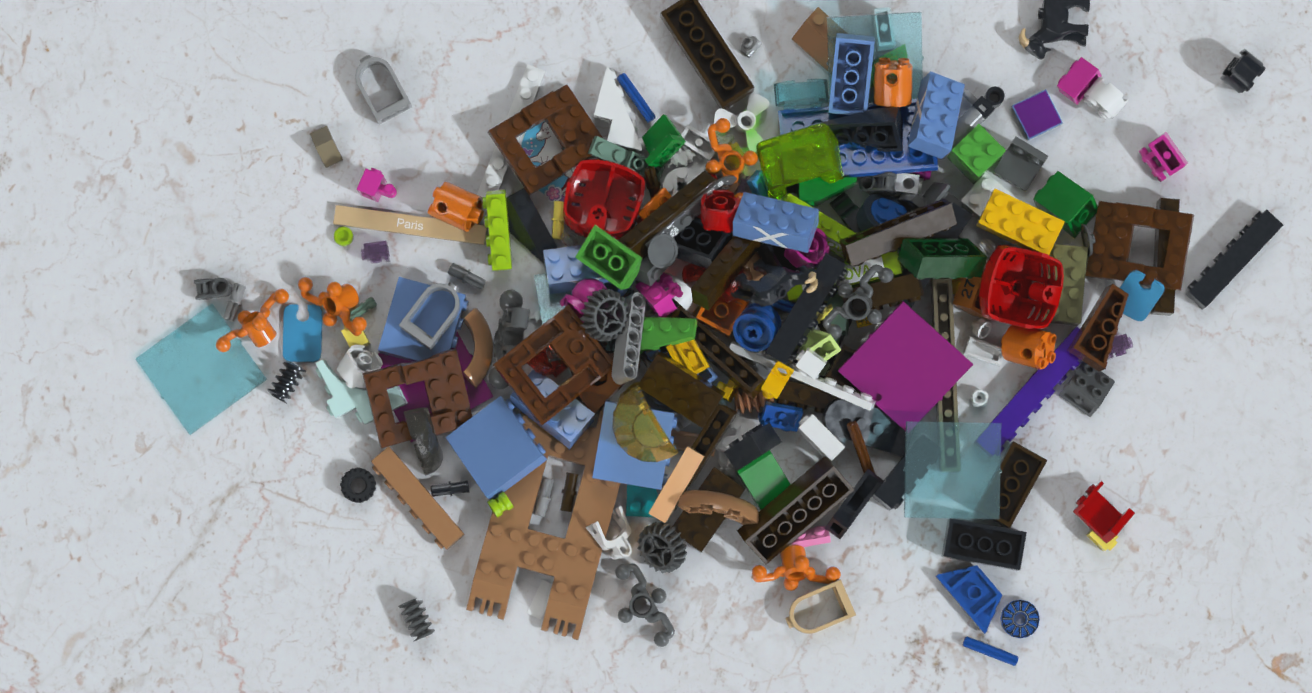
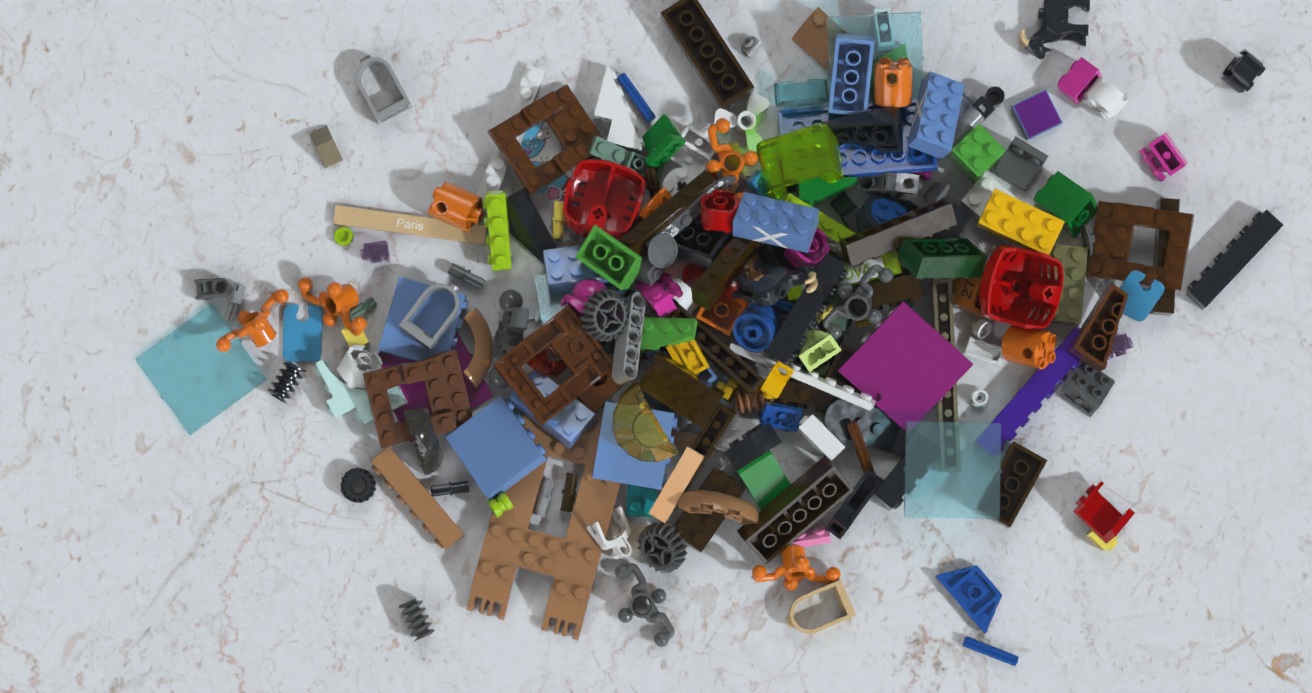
(374, 185): dark pink brick -> none
(682, 157): white piece -> none
(810, 363): white brick -> none
(984, 544): black brick -> none
(1031, 618): tile -> none

